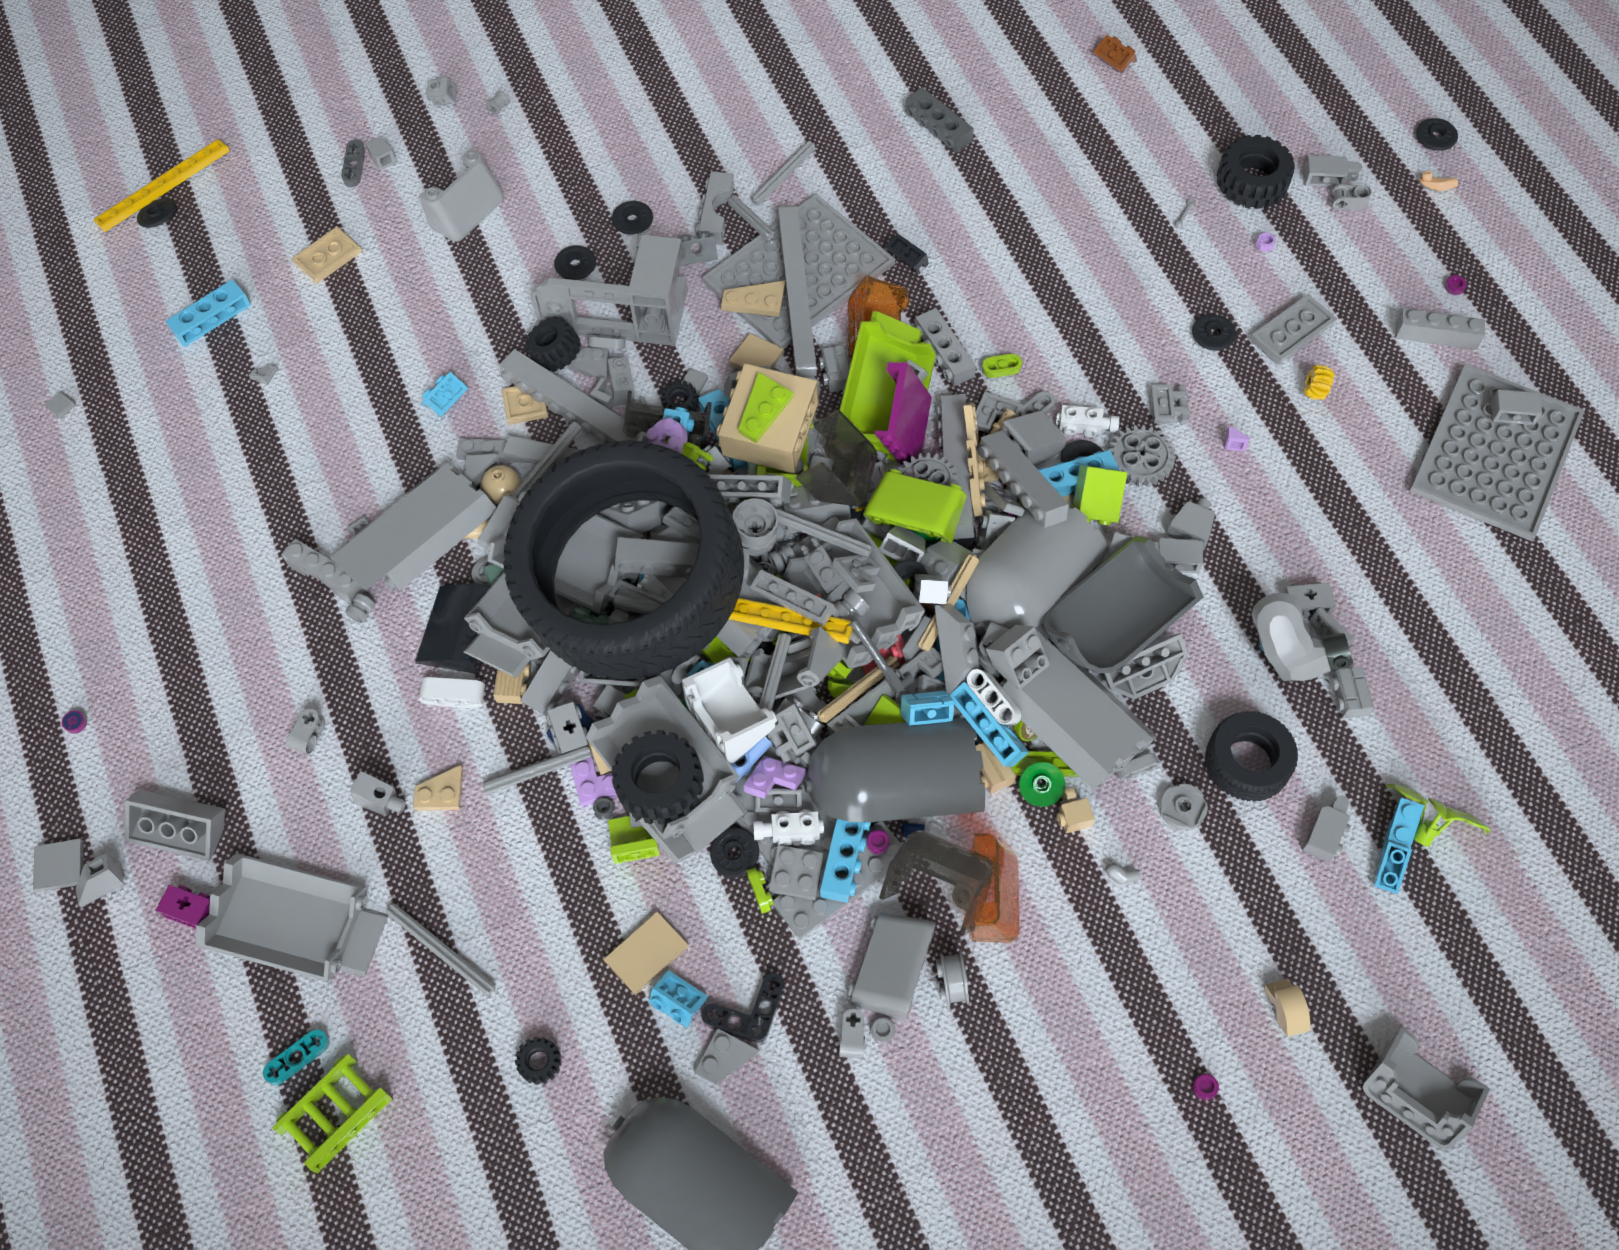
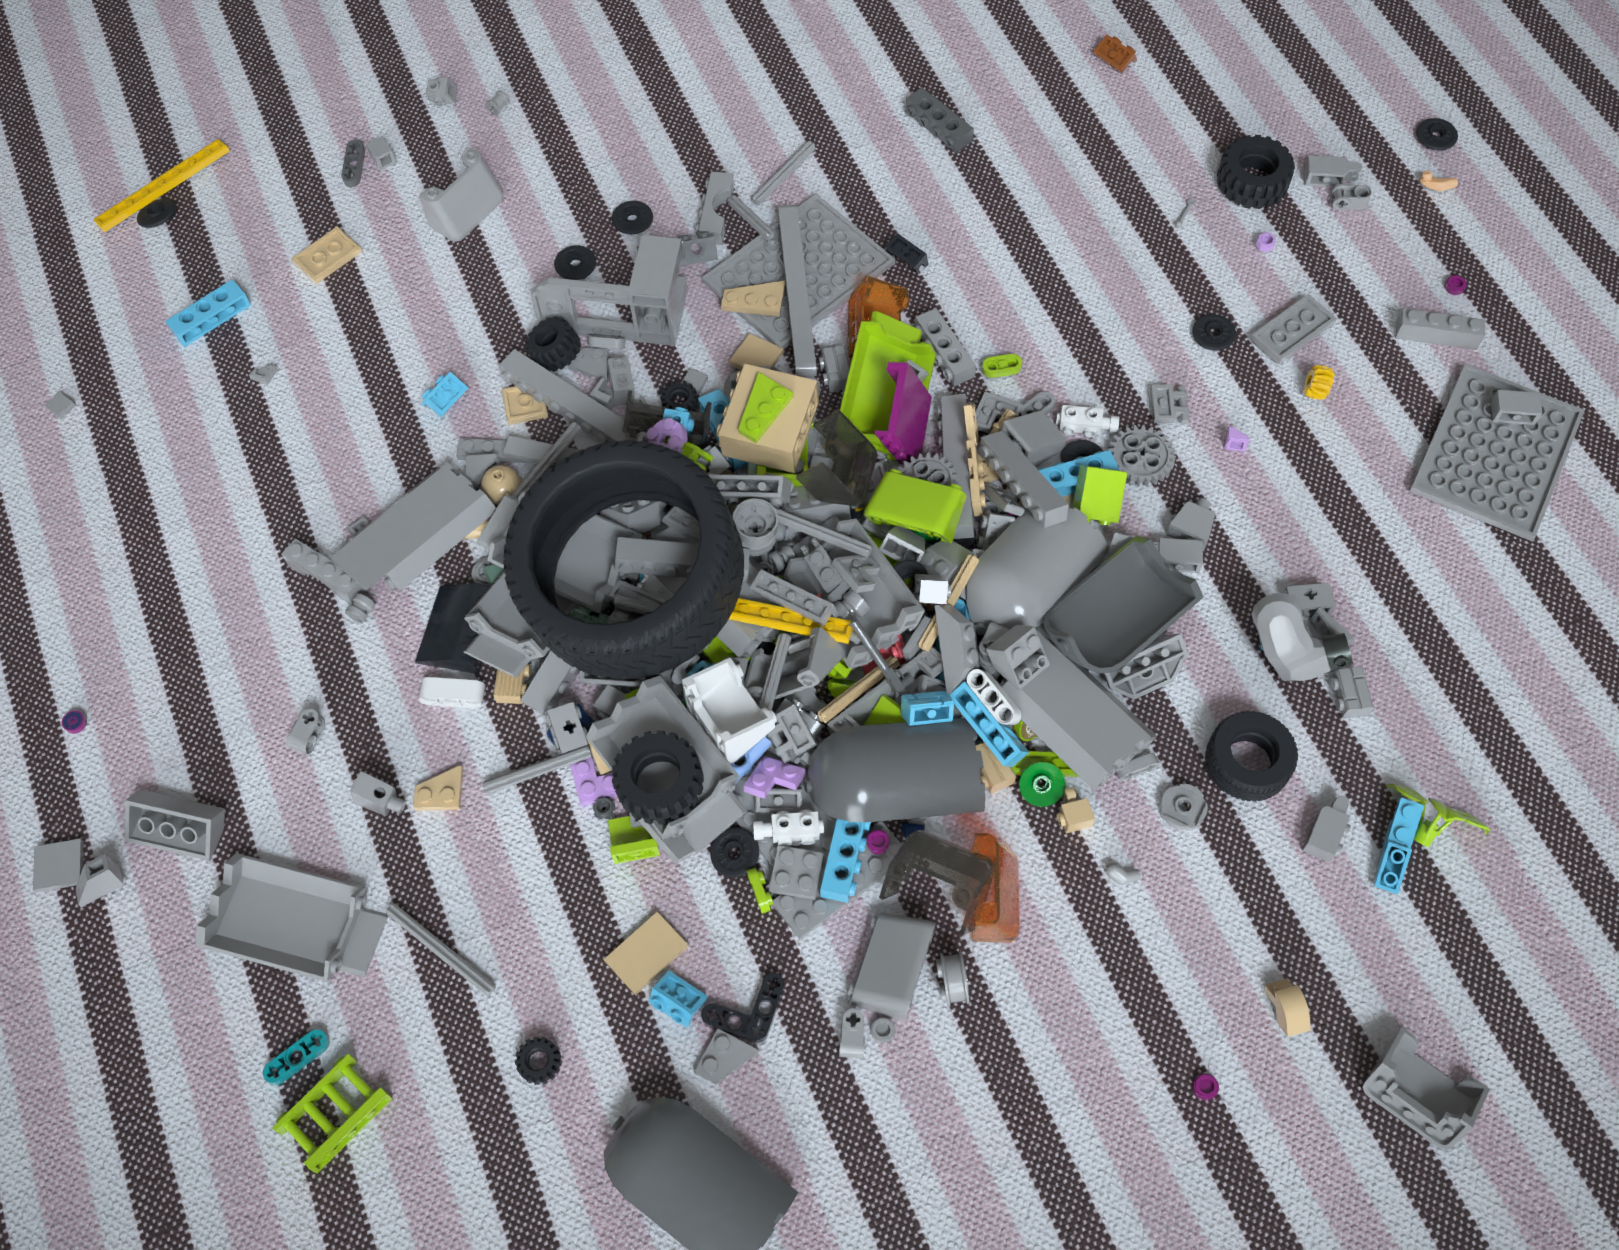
(175, 902): magenta brick -> none

